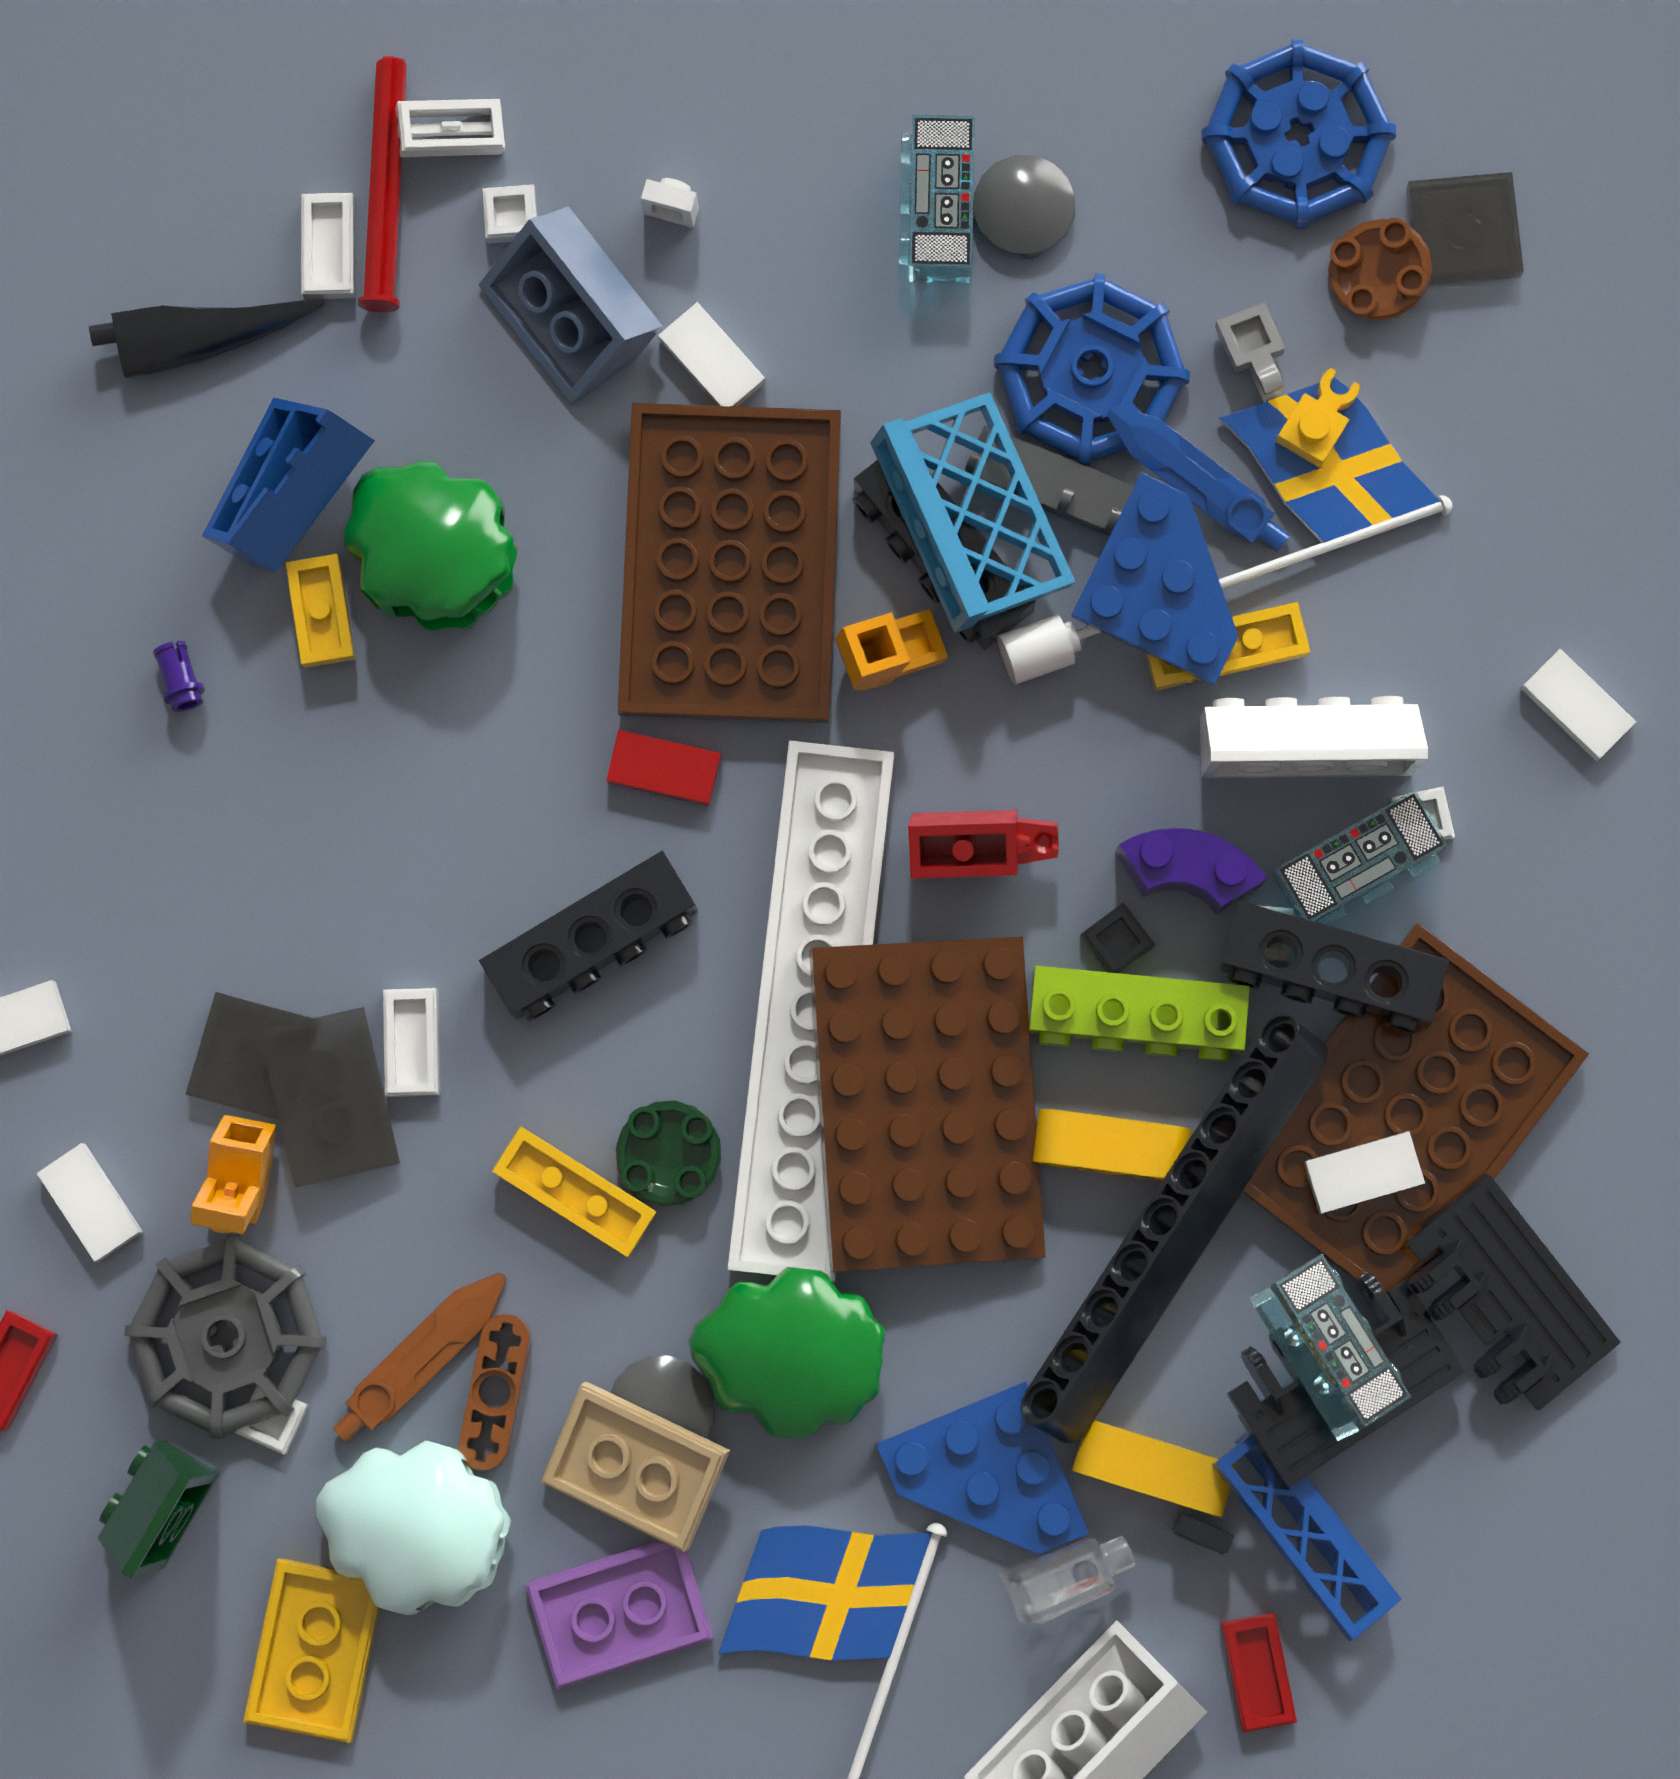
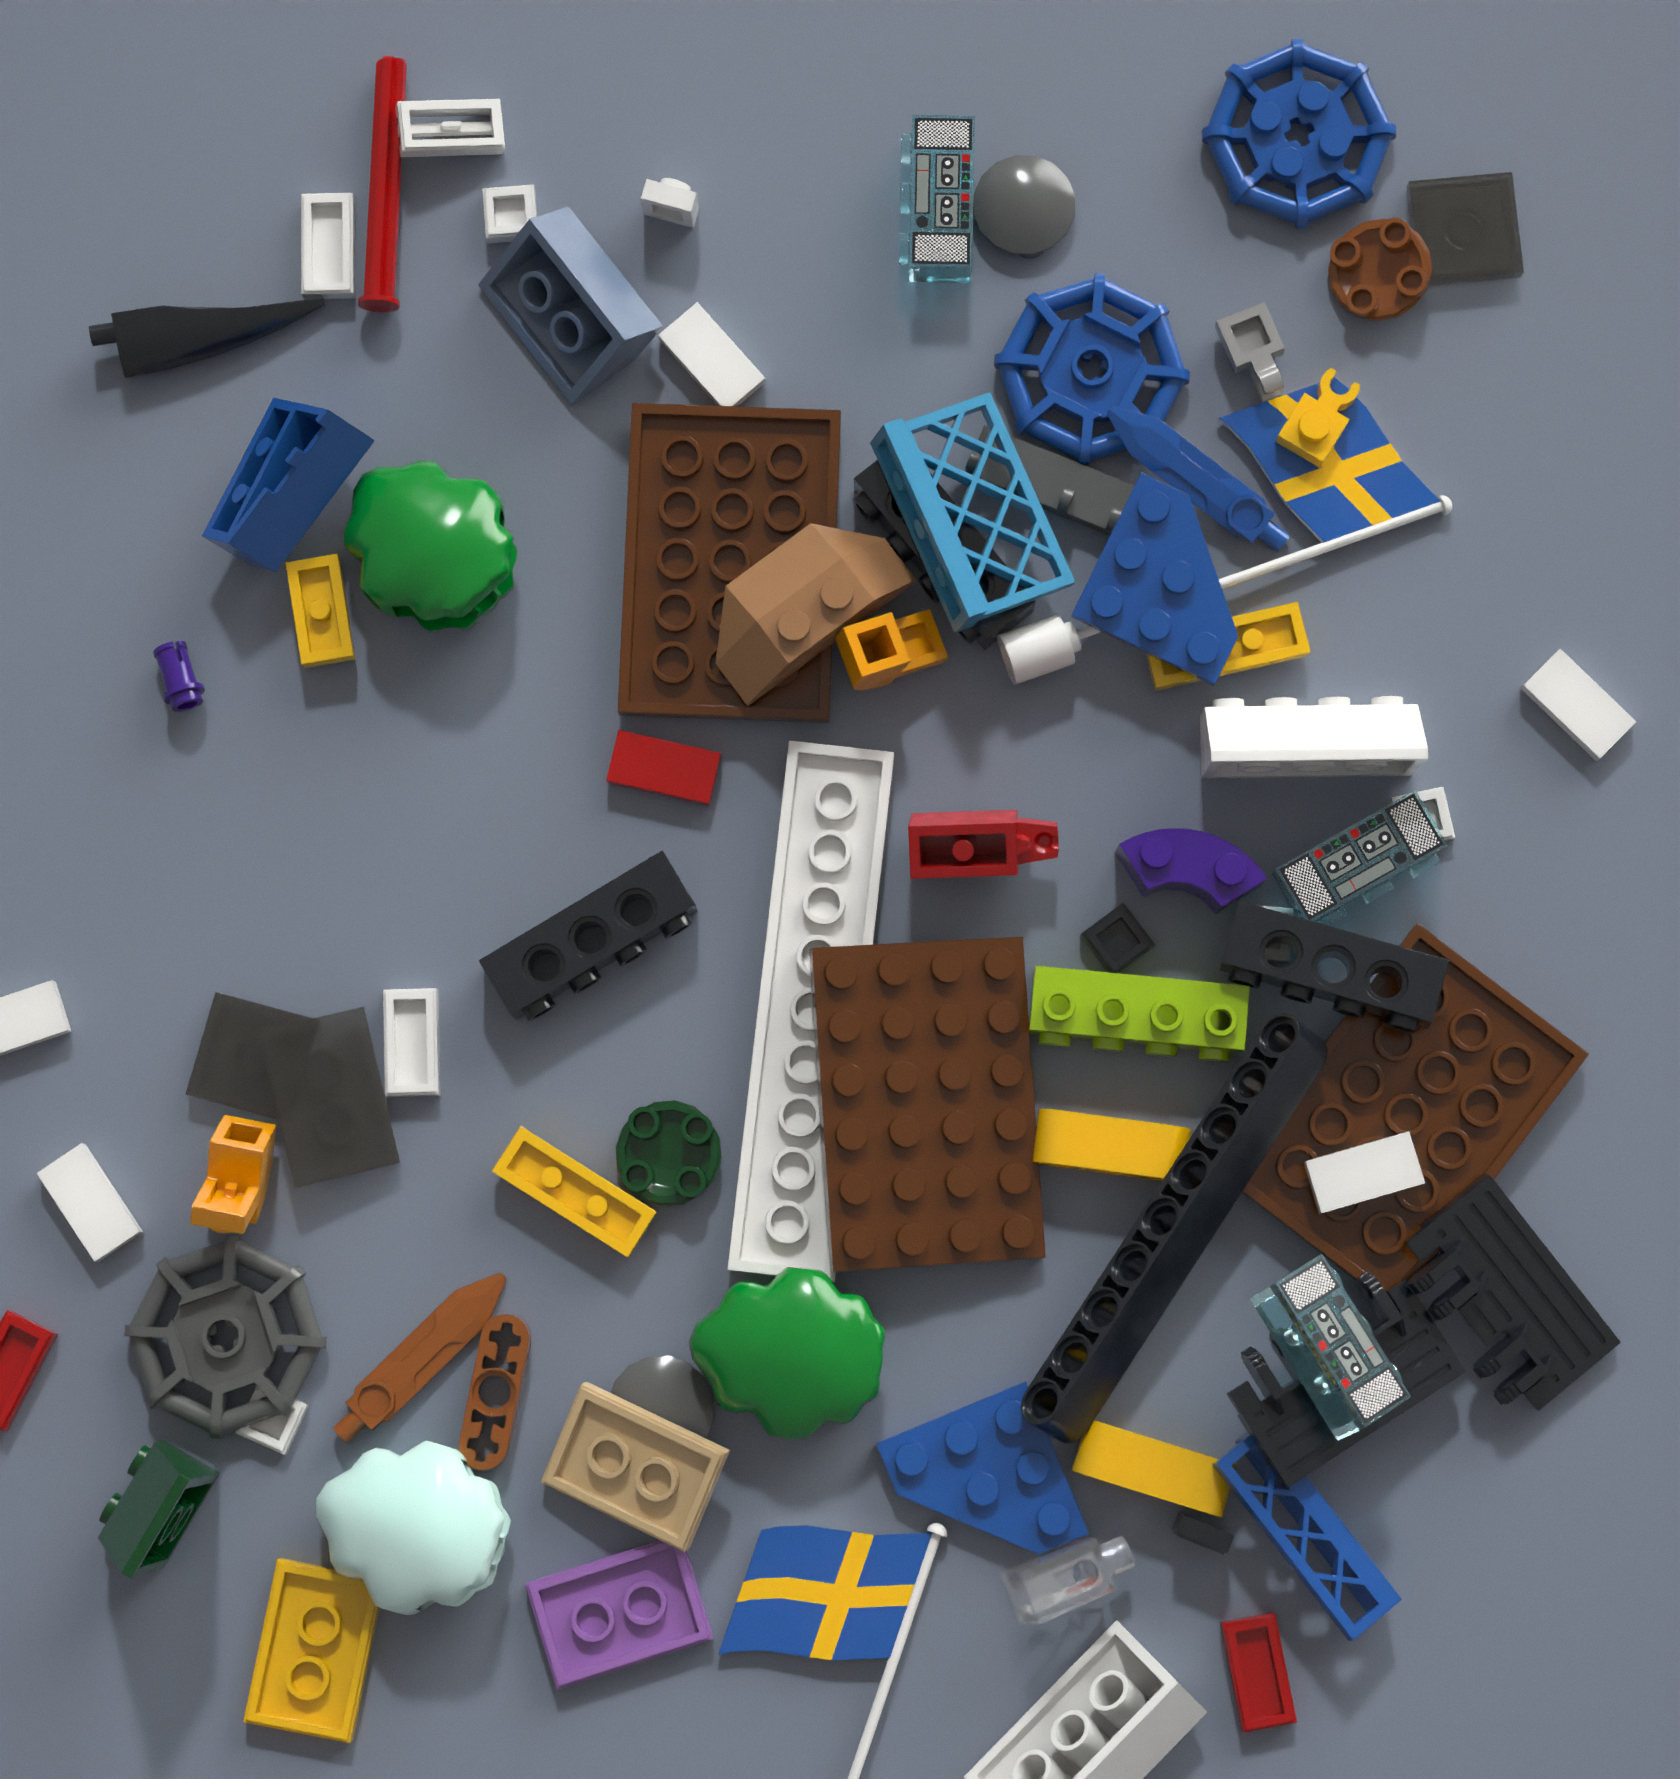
(799, 602): none -> medium nougat wedge

